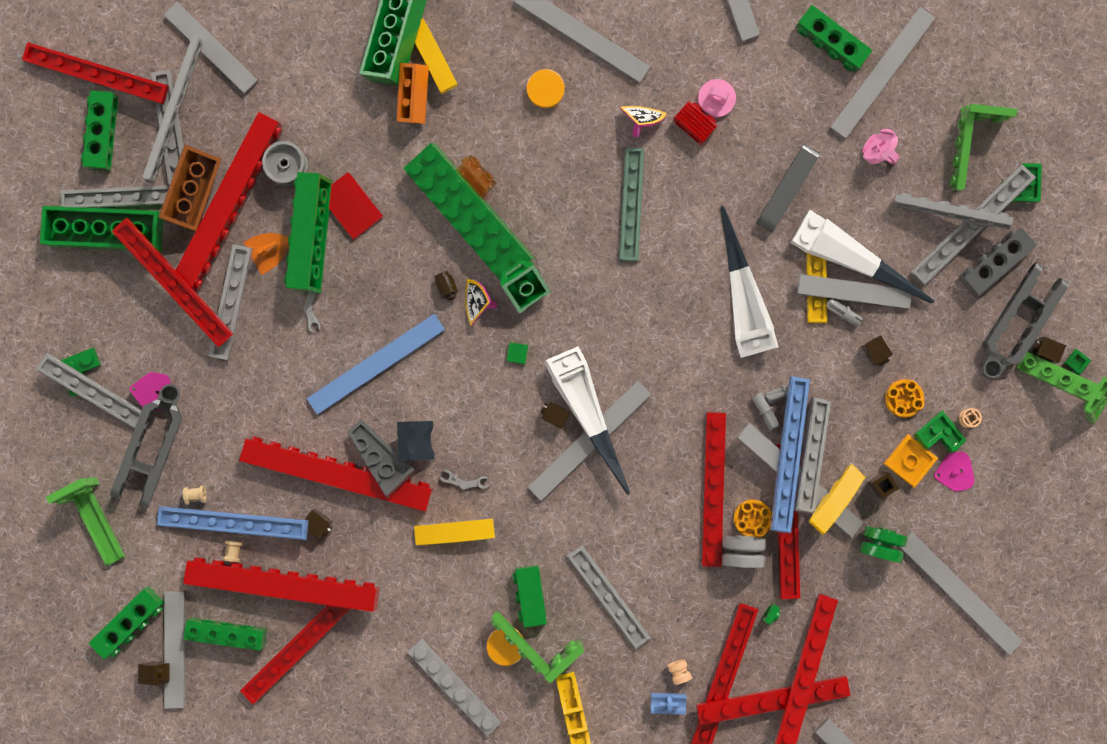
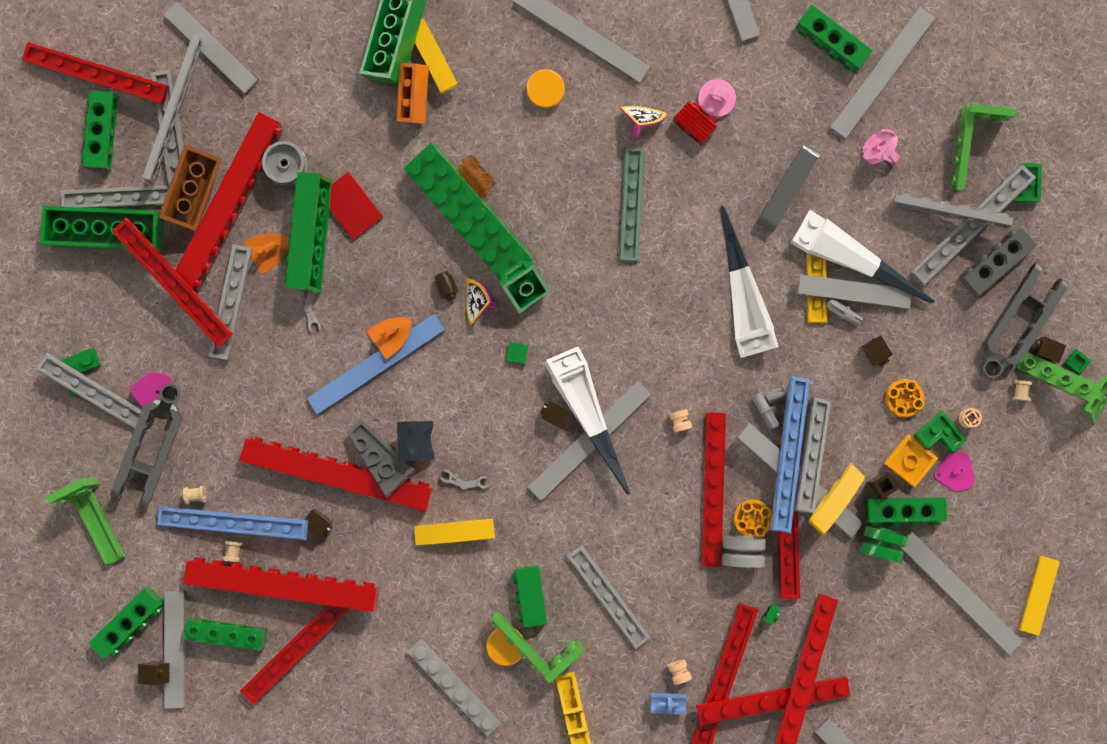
(390, 335): none -> orange shield
(680, 420): none -> light nougat wheel
(936, 510): none -> green brick
(1022, 390): none -> tan bush
(1039, 595): none -> yellow tile

